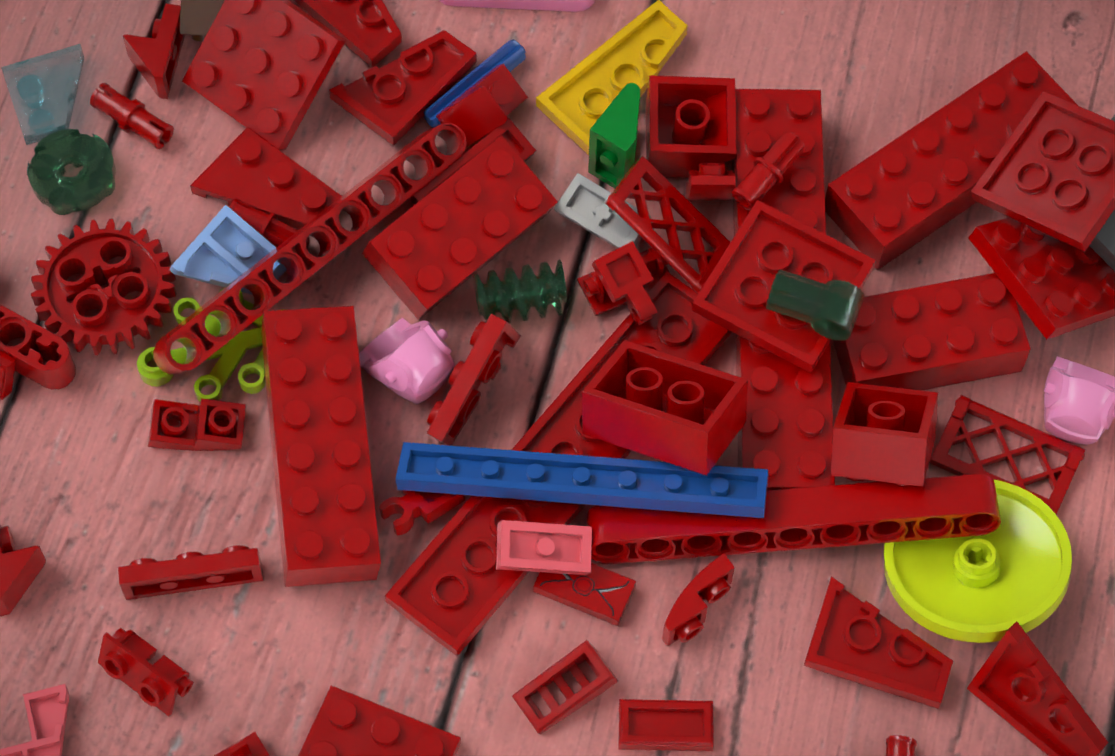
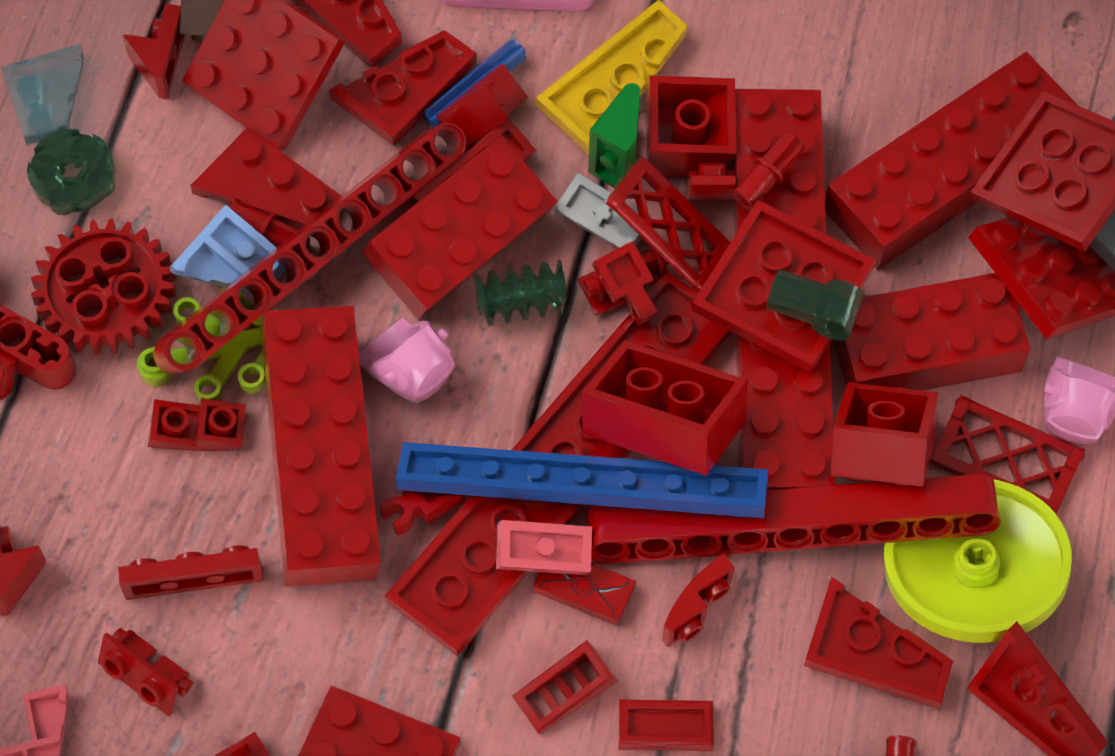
(131, 115): red pin -> none
(481, 365): red wing -> none

